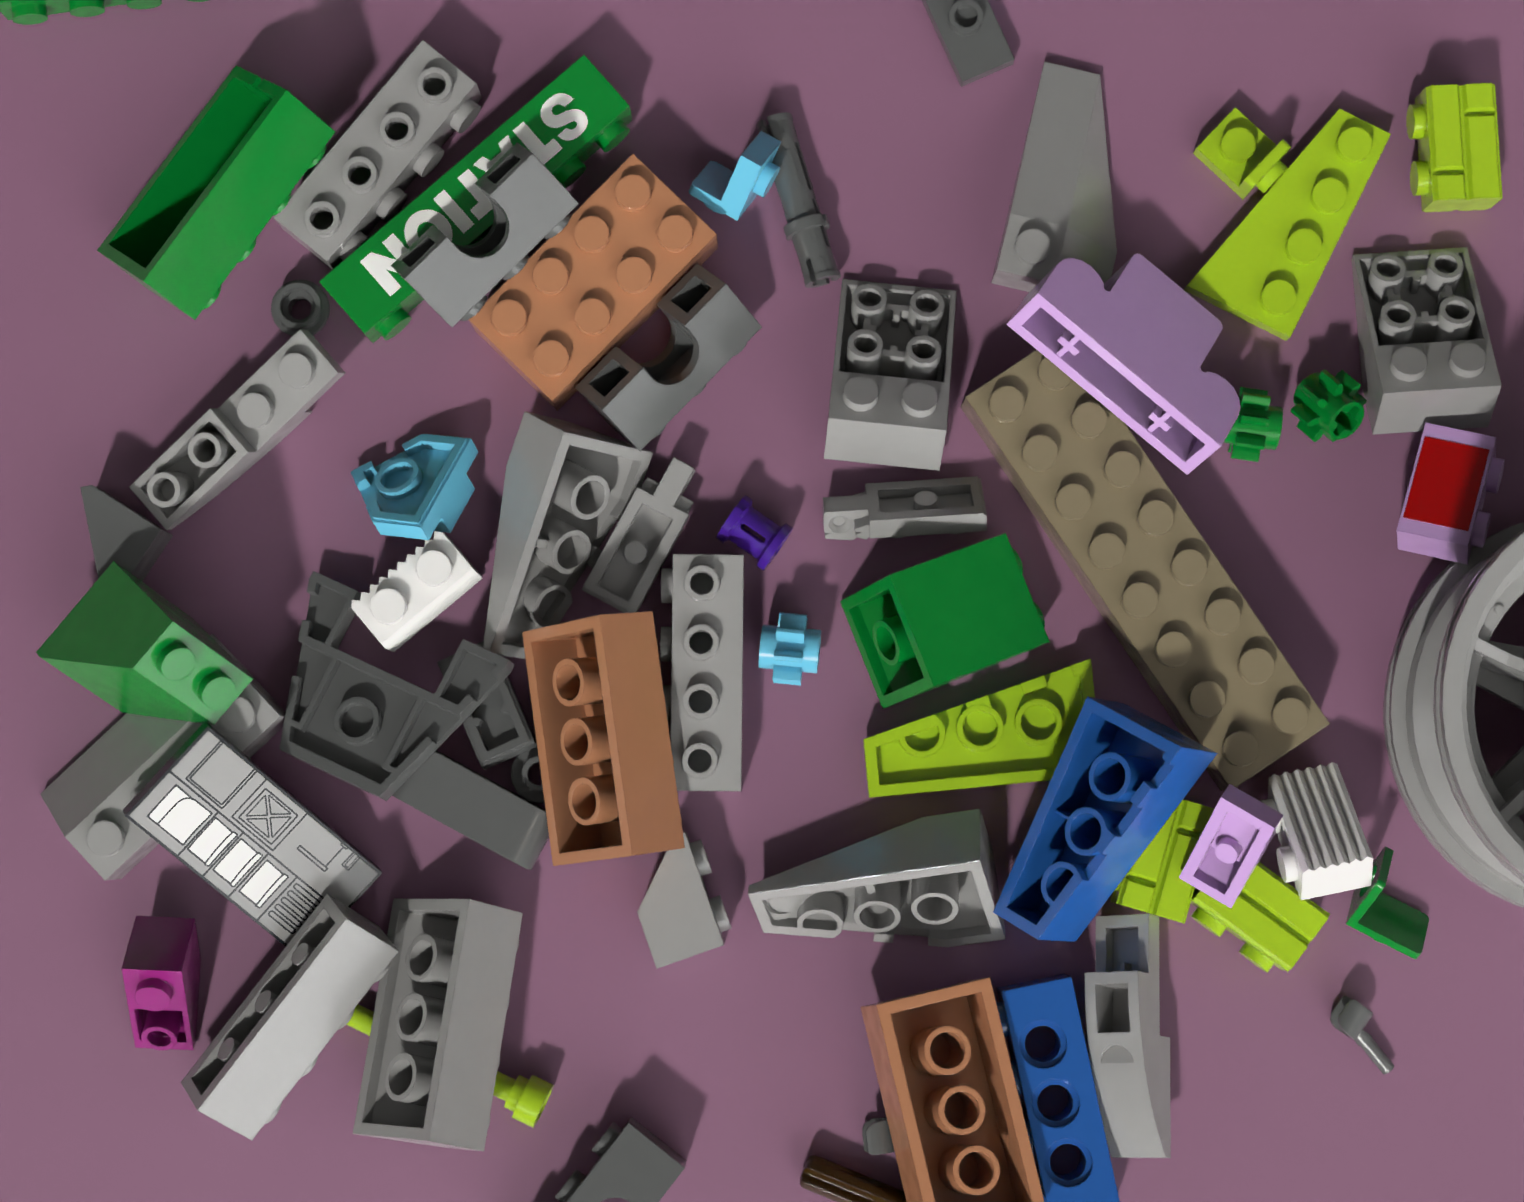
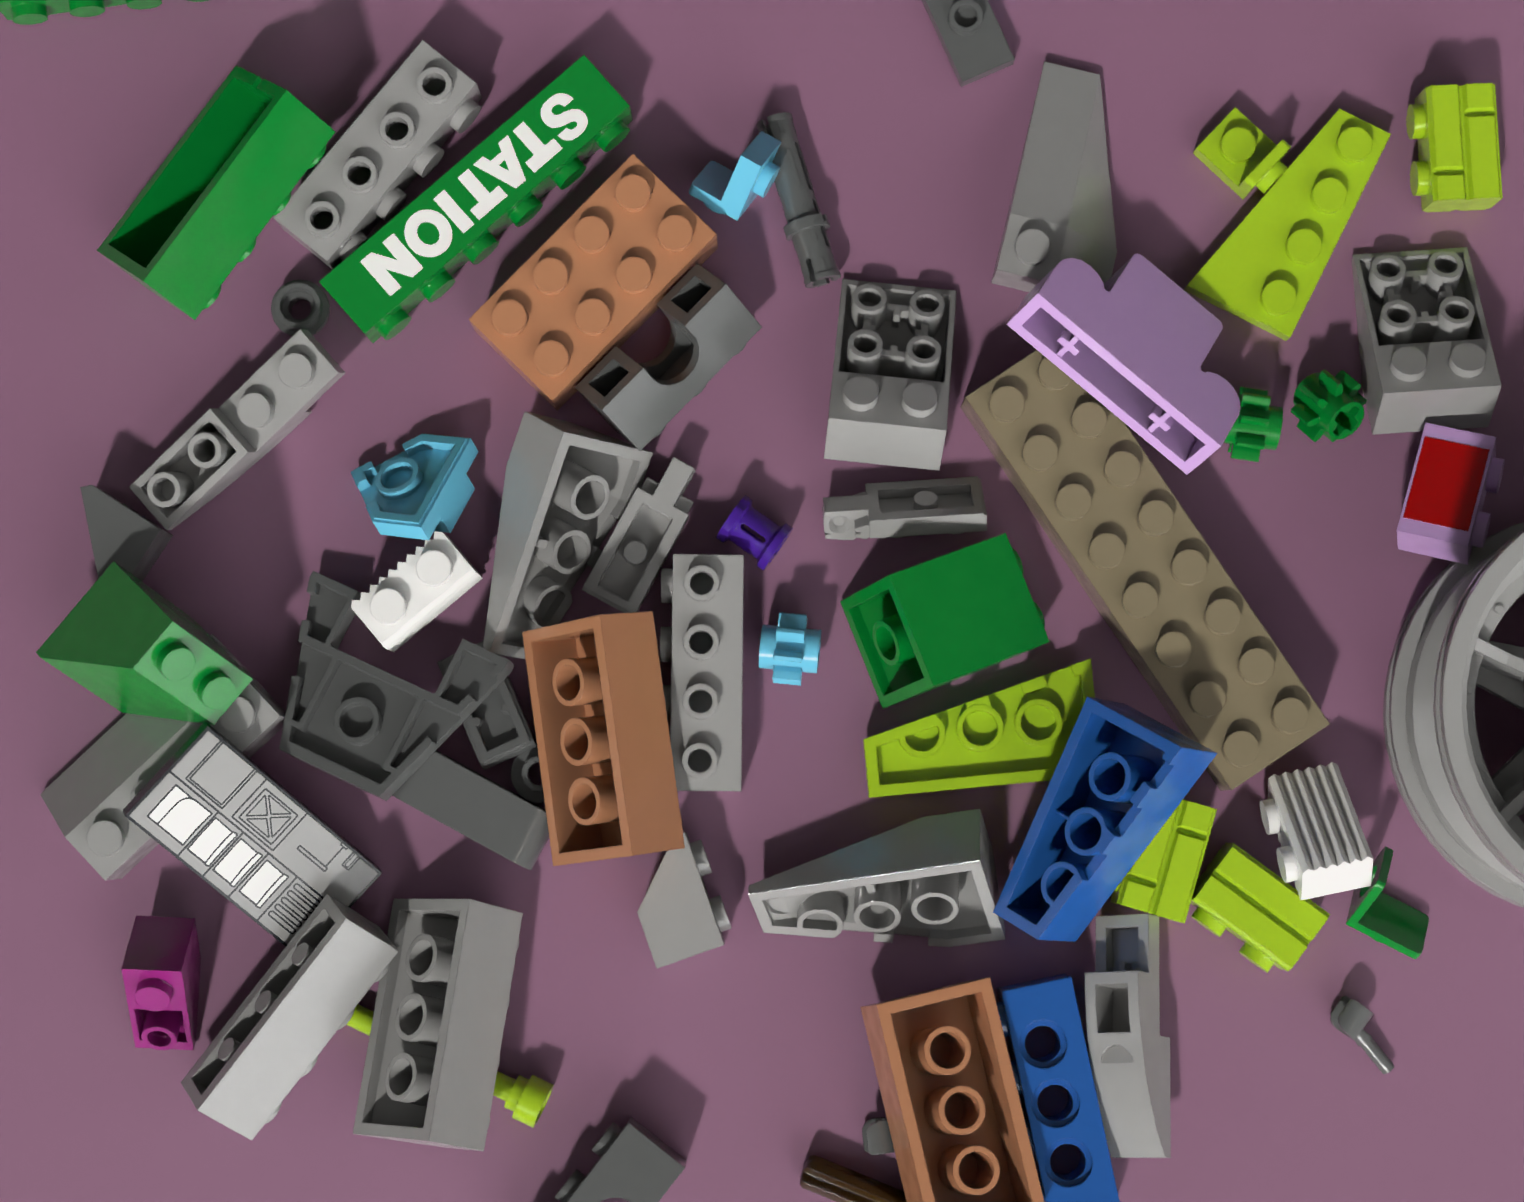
(526, 209): arch -> none
(1231, 846): lavender slope -> none

